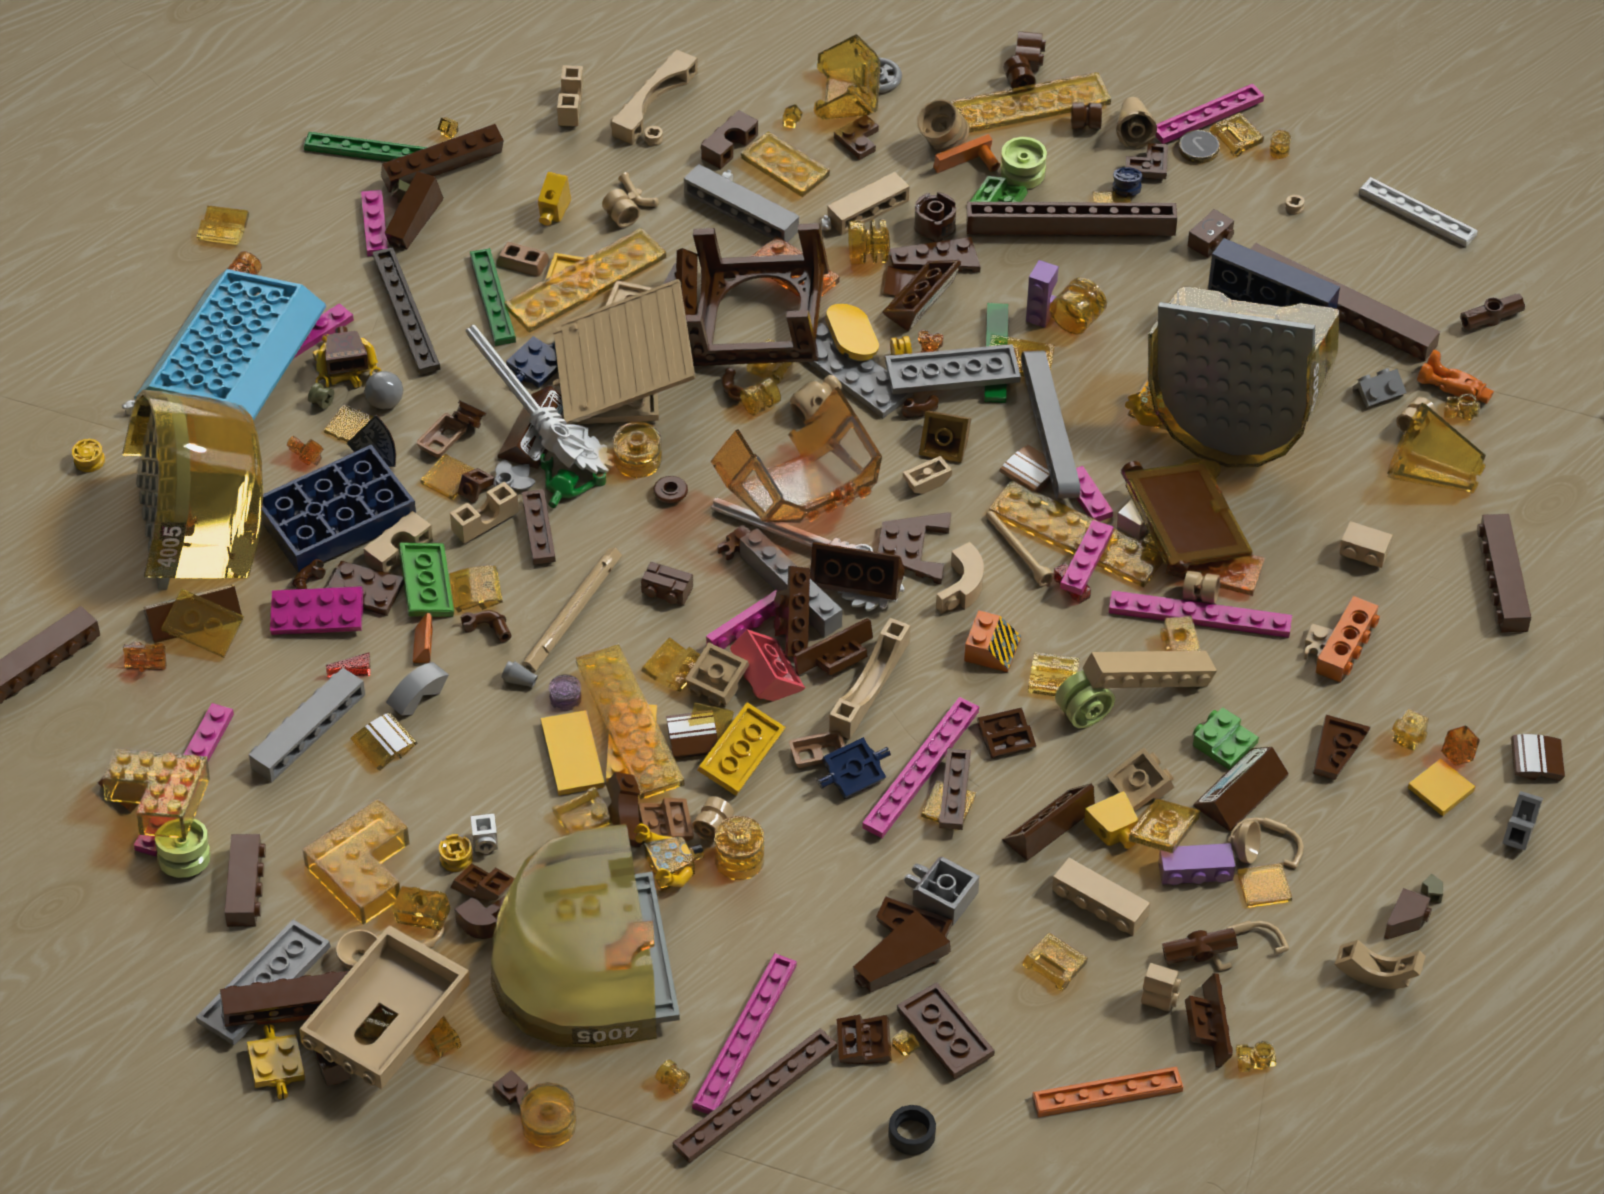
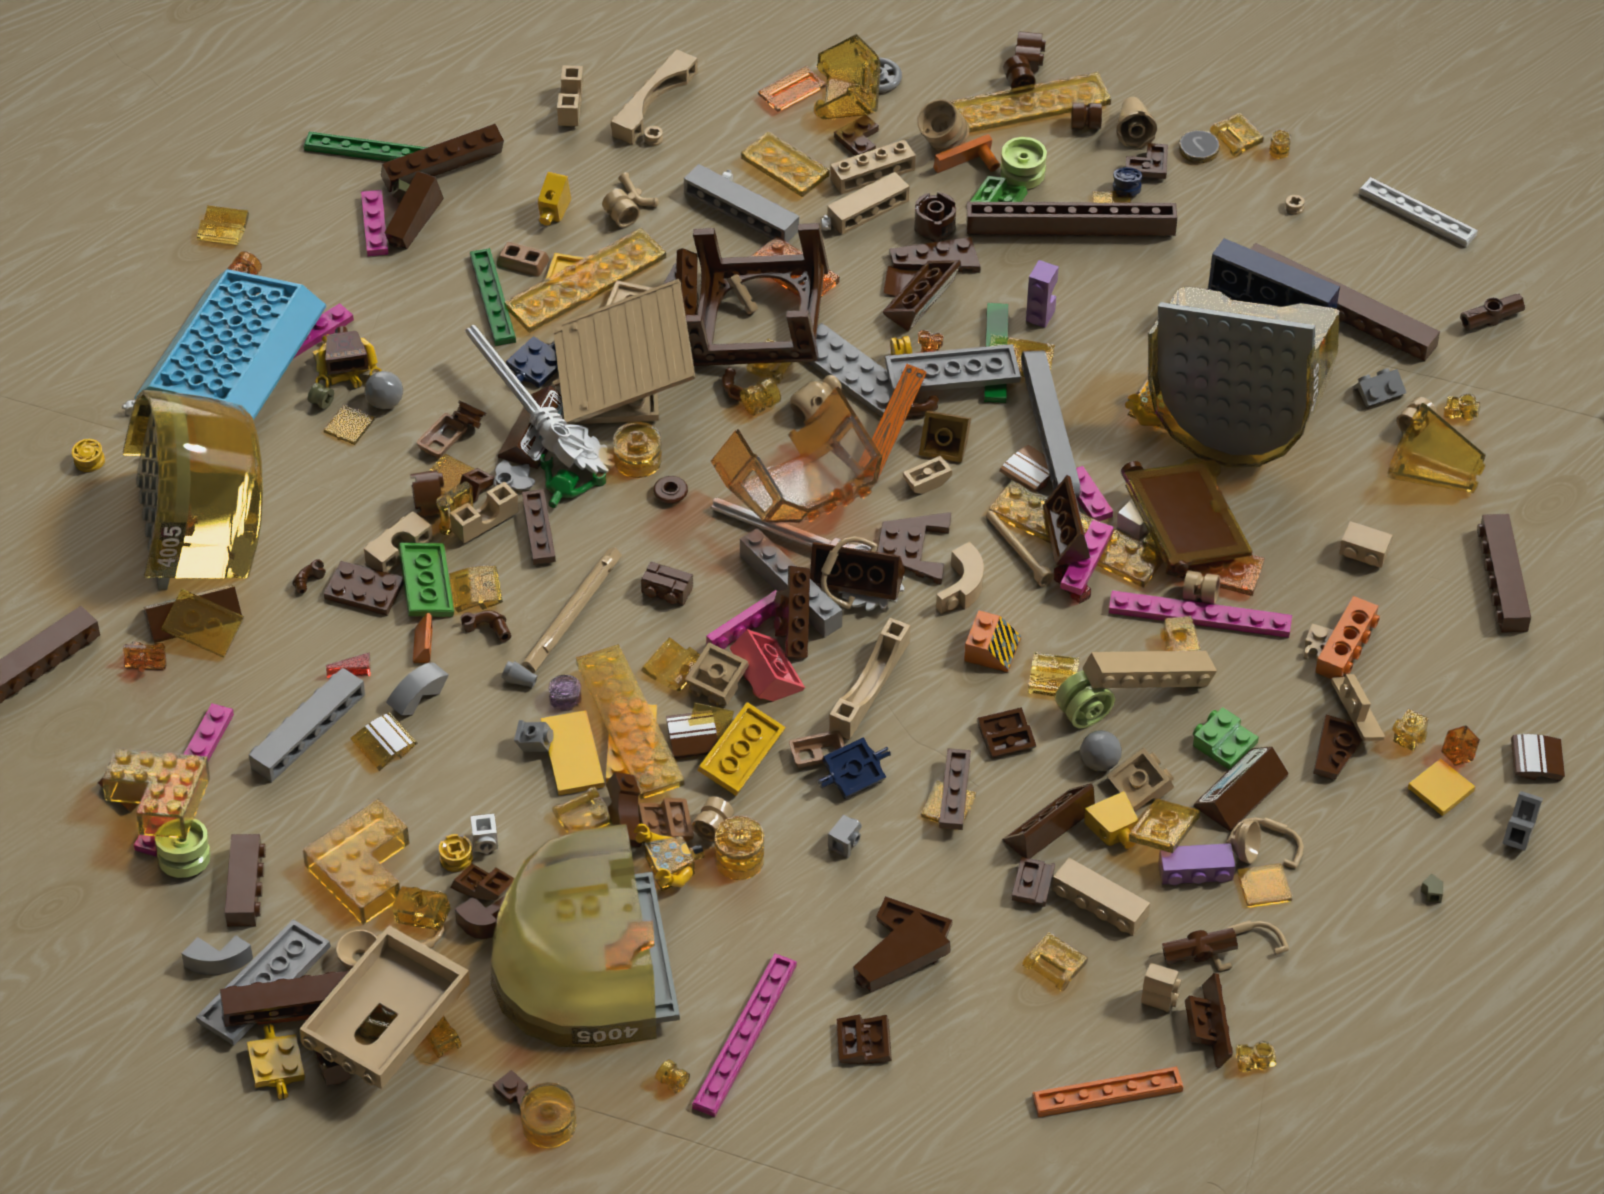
(207, 960): none -> light grey brick
(308, 453): clear orange plate -> none
(316, 610): dark pink plate -> none
(335, 507): dark blue brick -> none
(377, 435): shield -> none
(406, 311): dark brown plate -> none
(426, 491): none -> reddish brown brick
(448, 127): clear yellow piece -> none
(454, 499): none -> clear yellow plate
(533, 736): none -> light grey brick
(719, 146): reddish brown arch -> none
(733, 542): reddish brown plate -> none
(742, 294): none -> tan axle
(754, 1095): reddish brown plate -> none
(791, 116): clear yellow piece -> none
(792, 89): none -> clear orange piece
(830, 562): none -> tan piece
(837, 650): reddish brown bracket -> none
(844, 836): none -> light grey brick
(851, 331): yellow tile -> none
(868, 241): clear yellow wheel -> none
(872, 166): none -> tan brick
(897, 411): none -> orange tile
(905, 1043): clear yellow piece -> none
(911, 1146): black tyre -> none
(920, 767): dark pink plate -> none
(943, 888): light grey hinge -> none
(945, 1030): reddish brown plate -> none
(1033, 881): none -> plate
(1065, 525): none -> reddish brown slope
(1078, 305): clear yellow wheel -> none
(1100, 751): none -> light grey piece
(1208, 113): dark pink plate -> none
(1210, 232): reddish brown brick -> none
(1358, 707): none -> tan bracket
(1378, 970): tan arch -> none
(1408, 914): reddish brown slope -> none
(1452, 380): orange piece -> none

